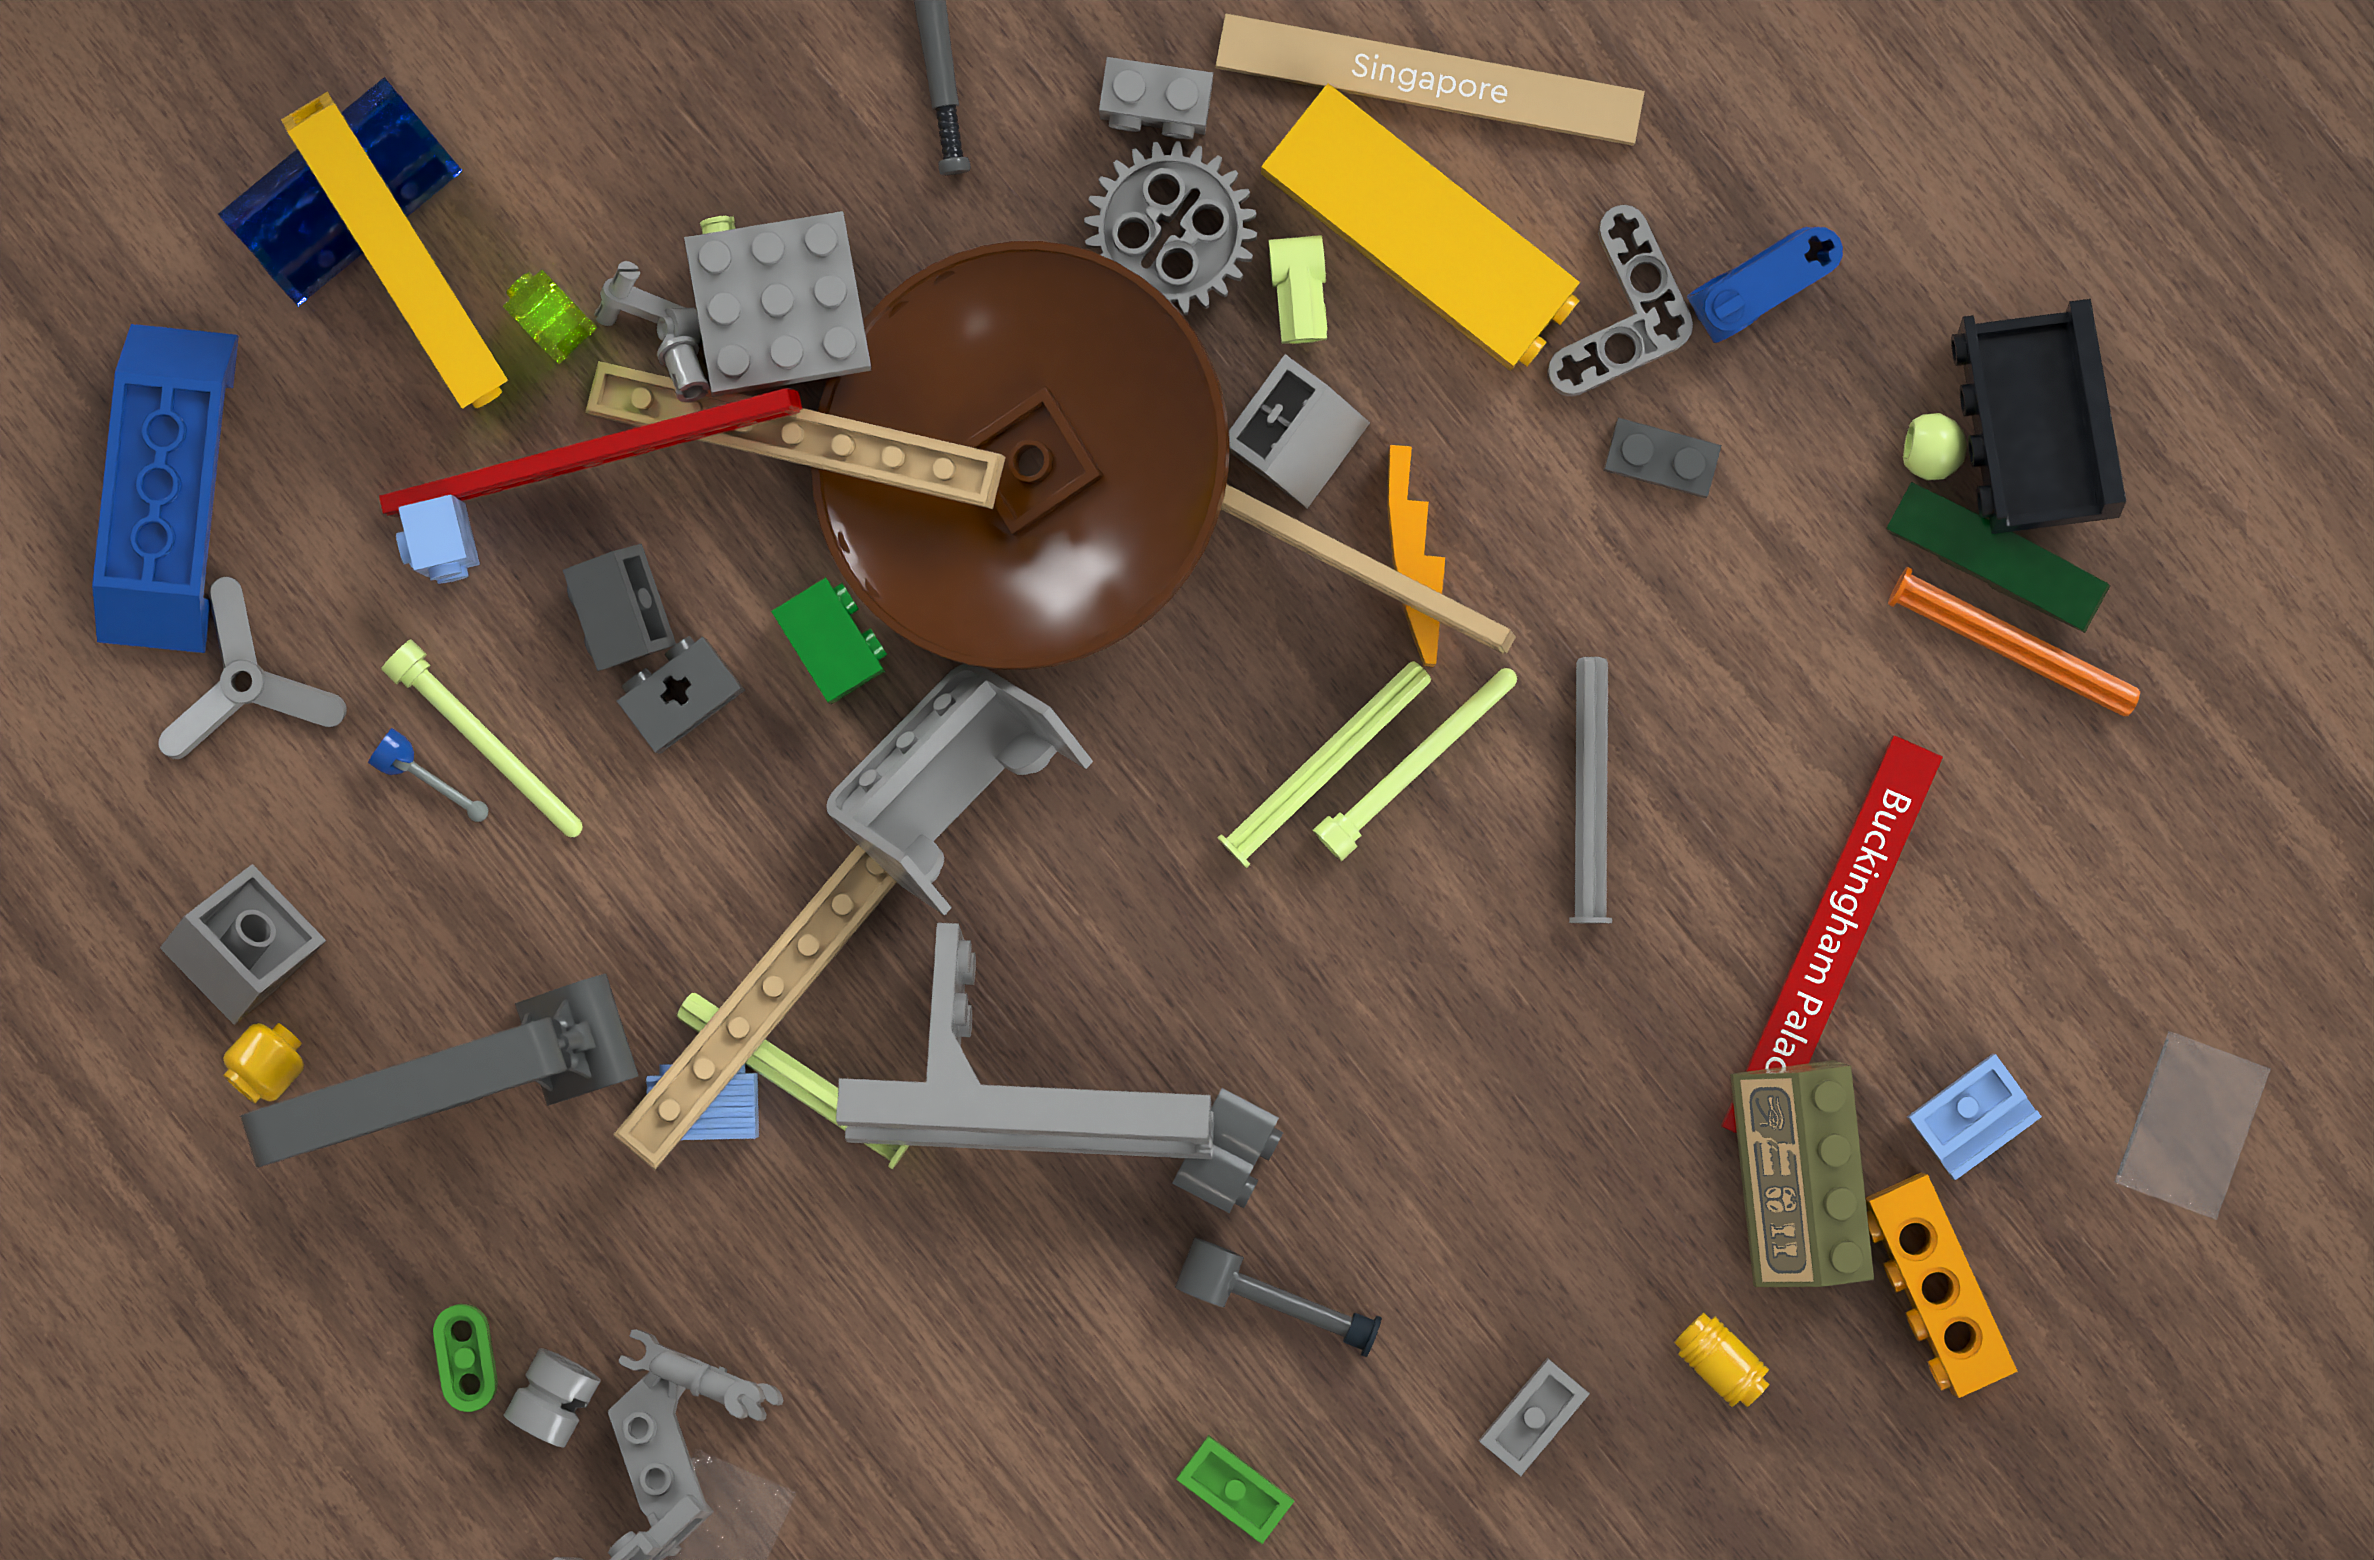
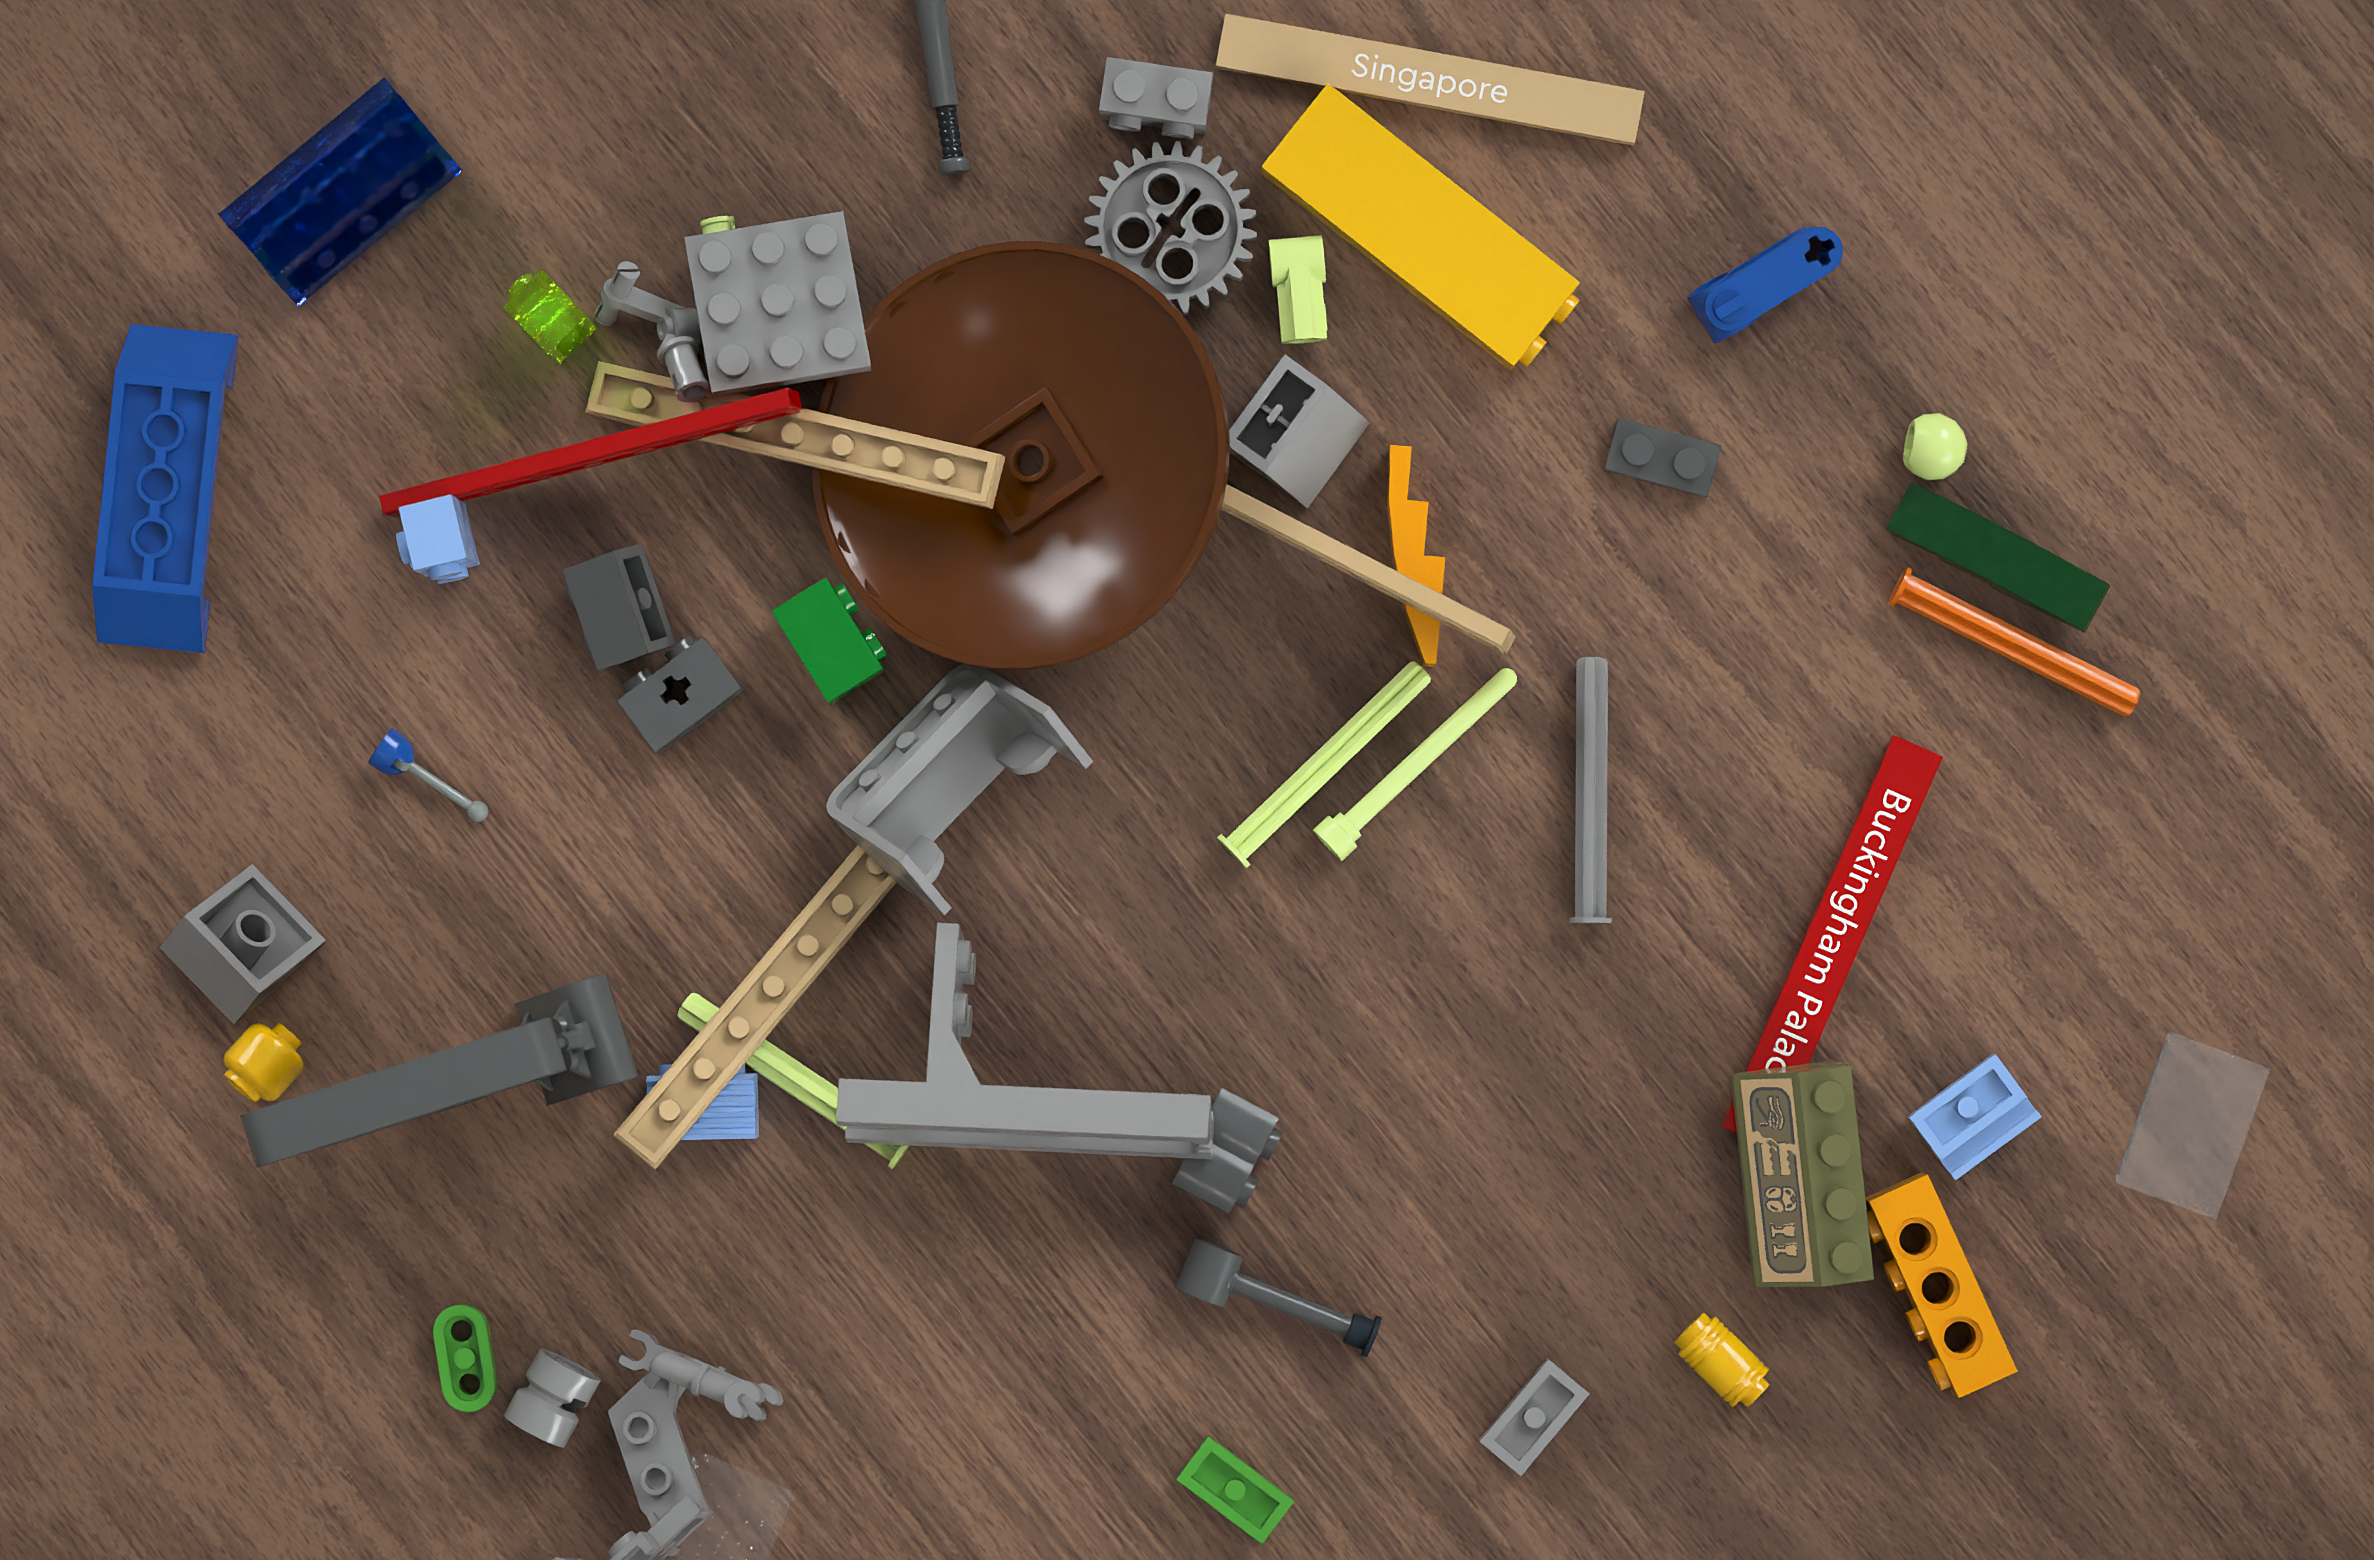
(266, 688): light grey piece -> none
(395, 251): yellow brick -> none
(411, 668): yellowish green piece -> none
(1637, 327): light grey beam -> none
(2039, 420): black panel -> none

